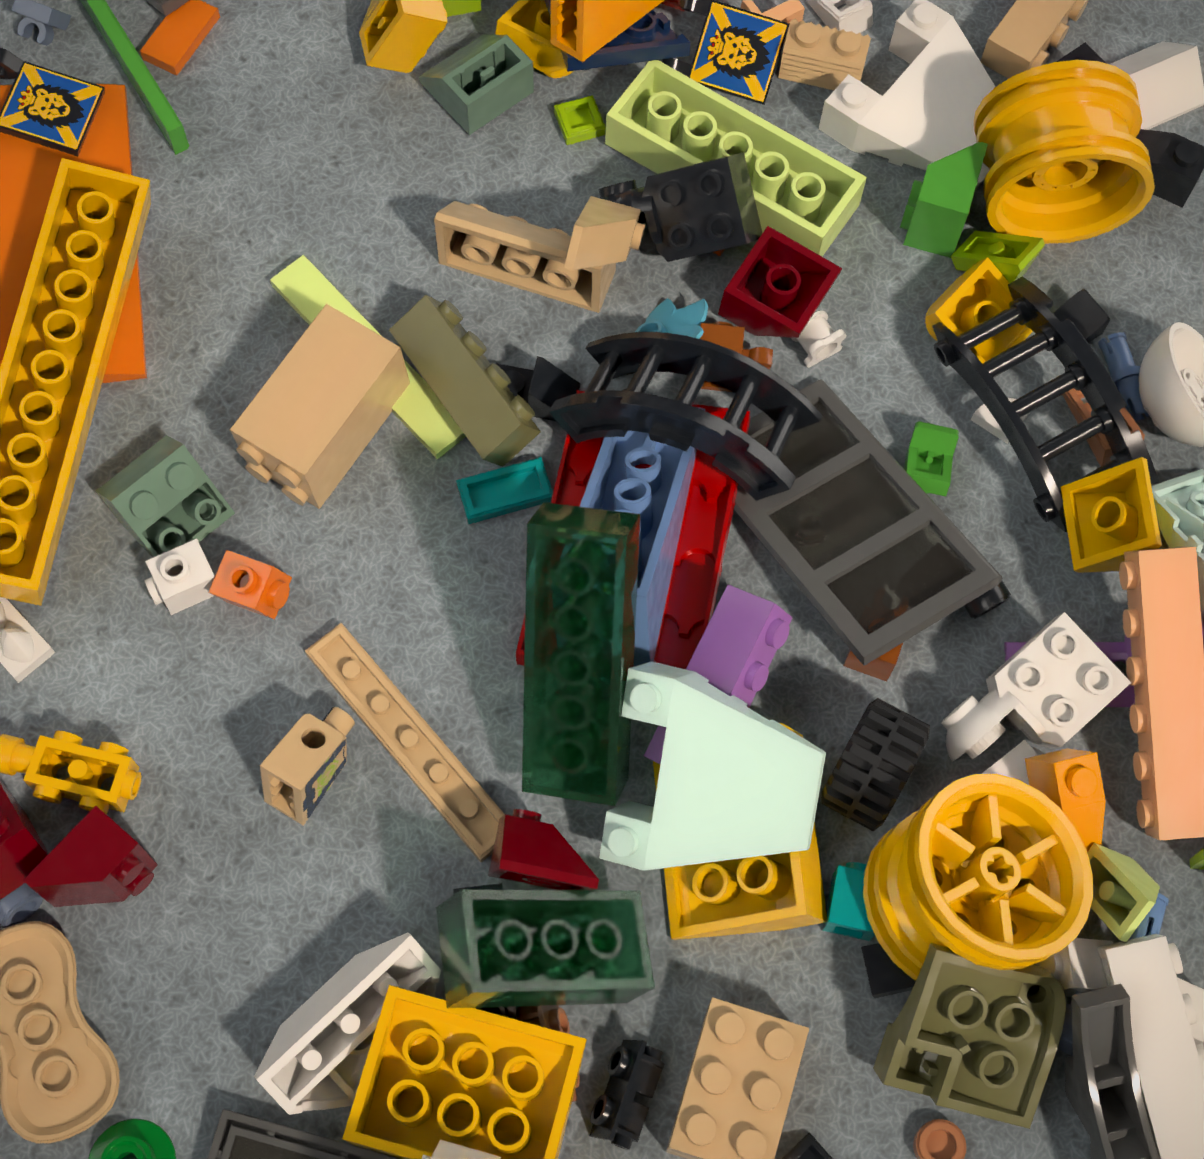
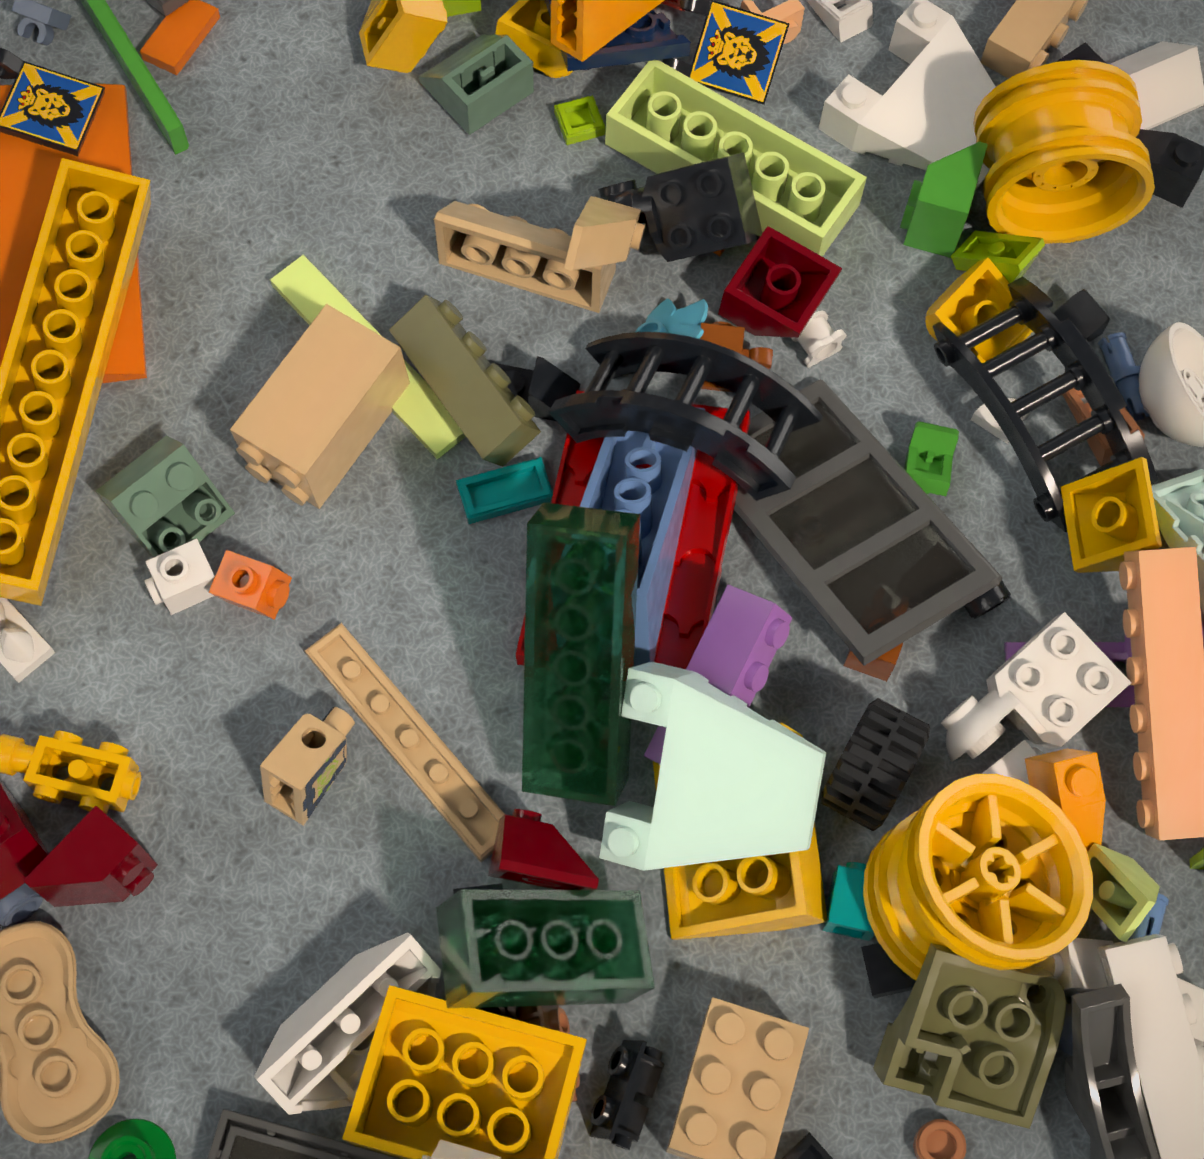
(822, 55): tan brick -> none

